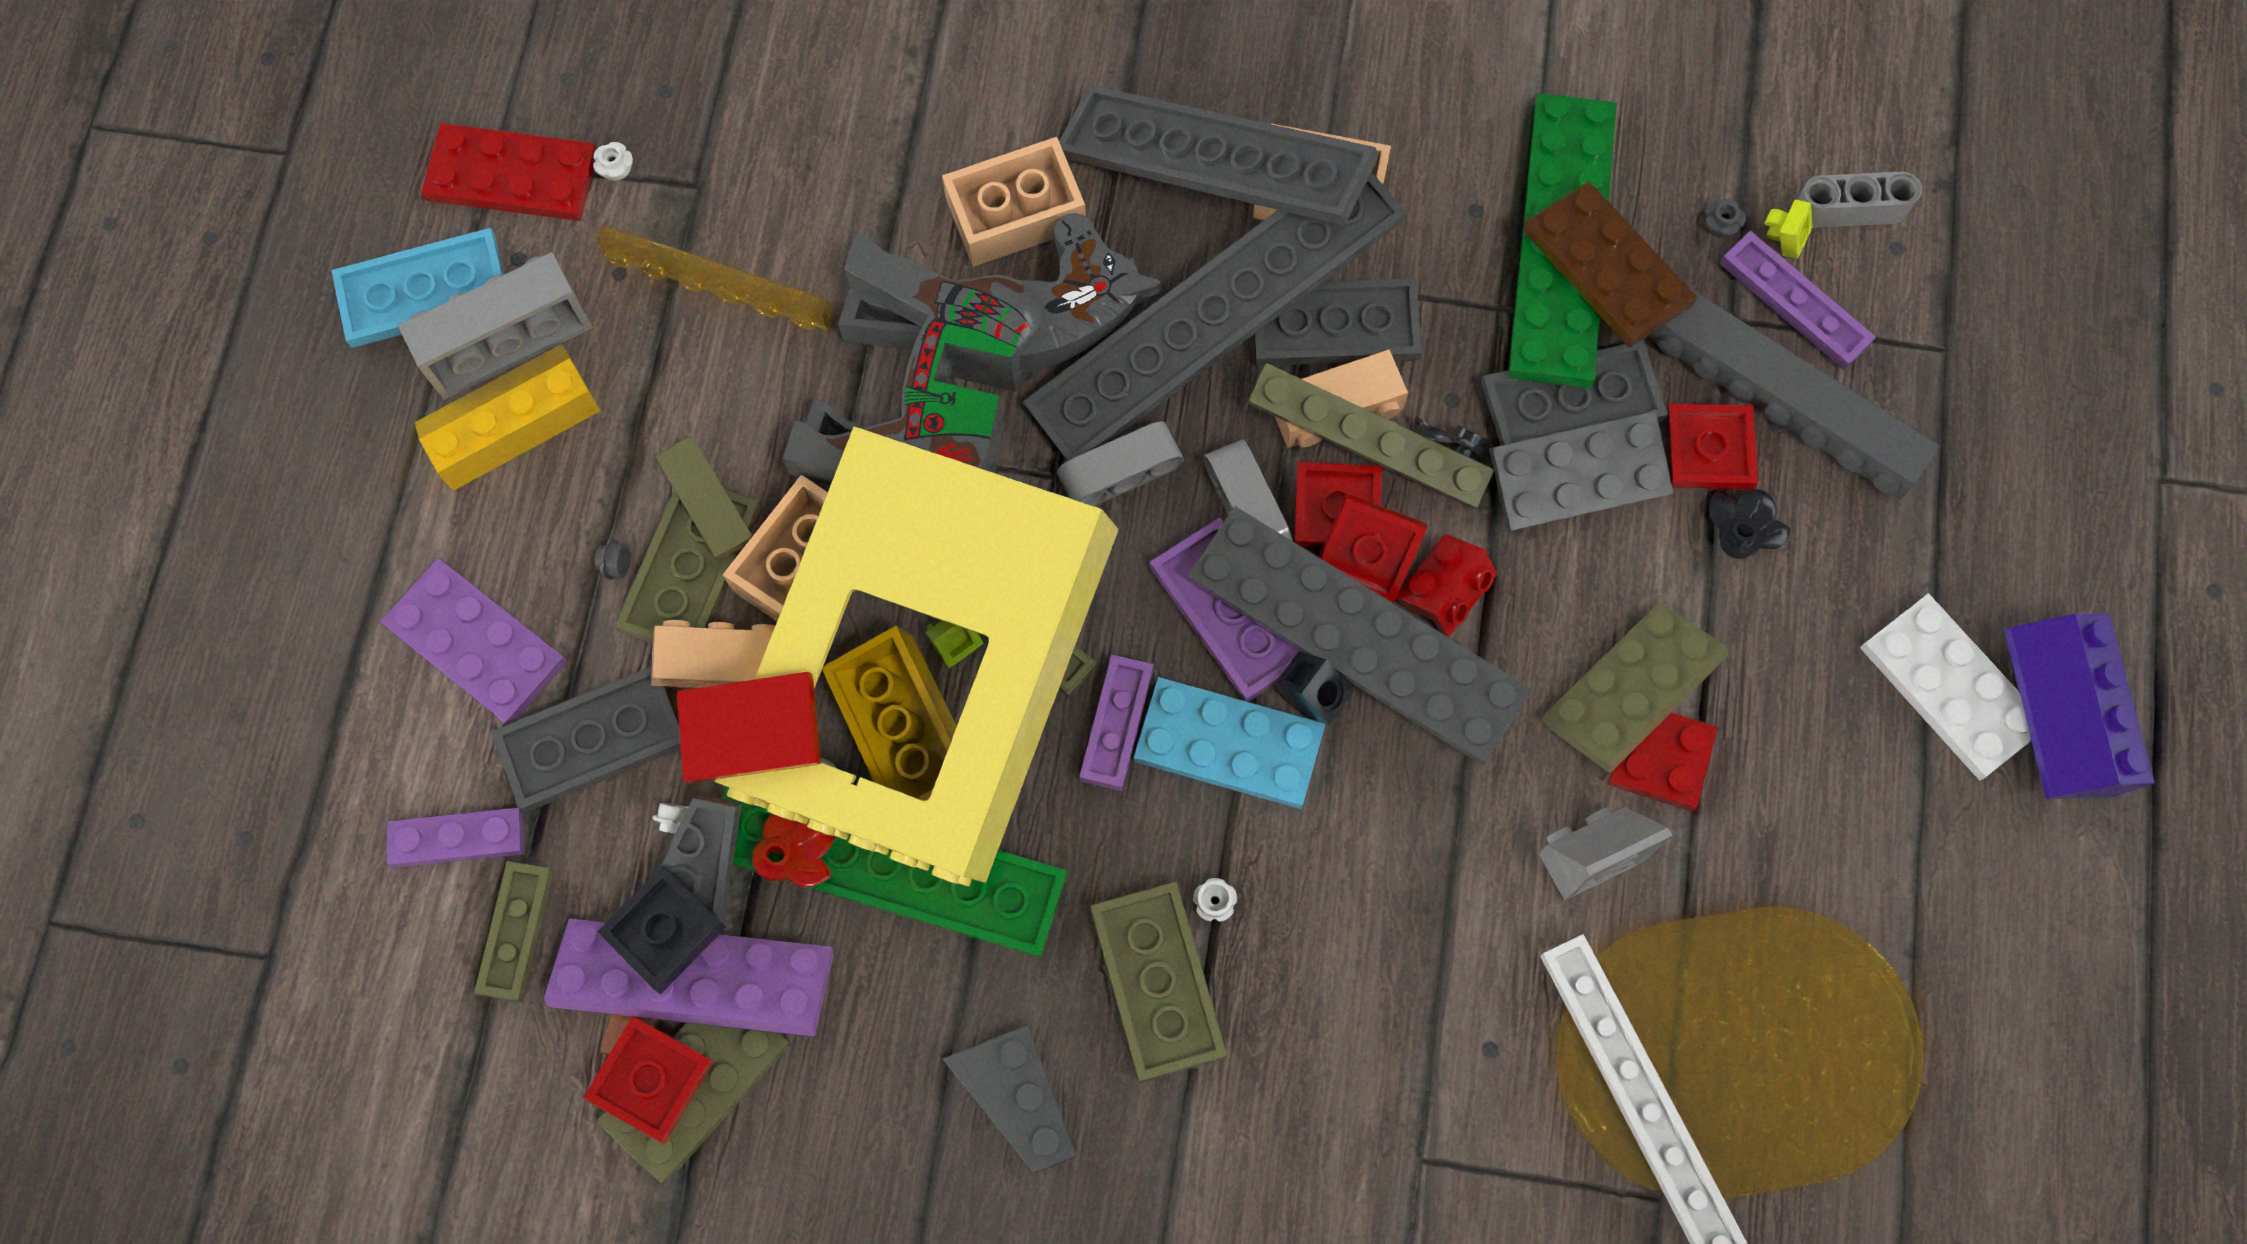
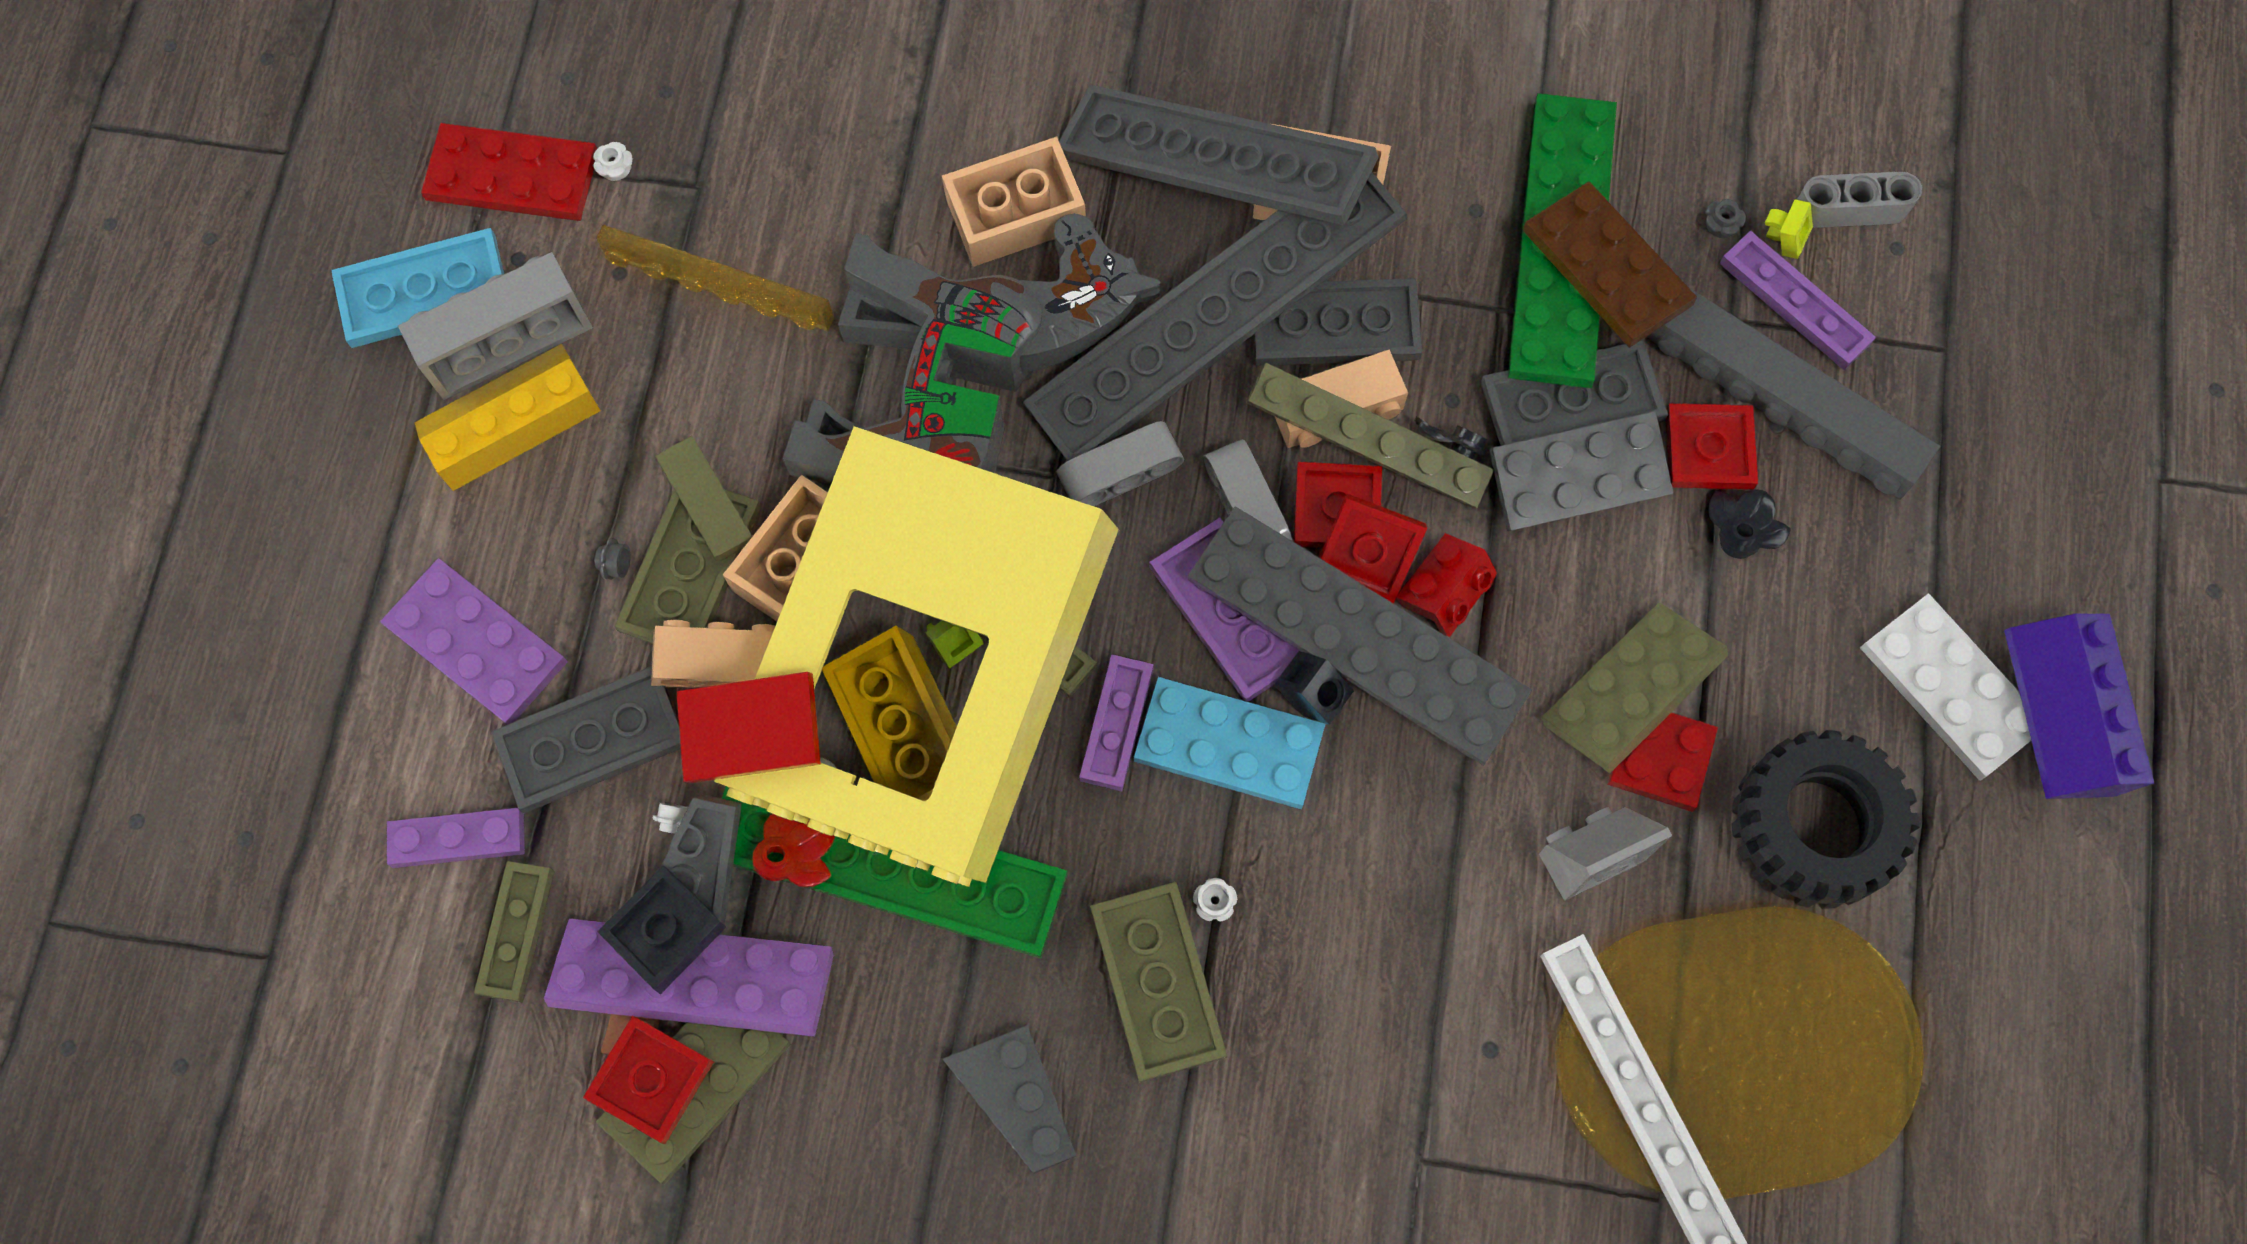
(1866, 784): none -> black tyre

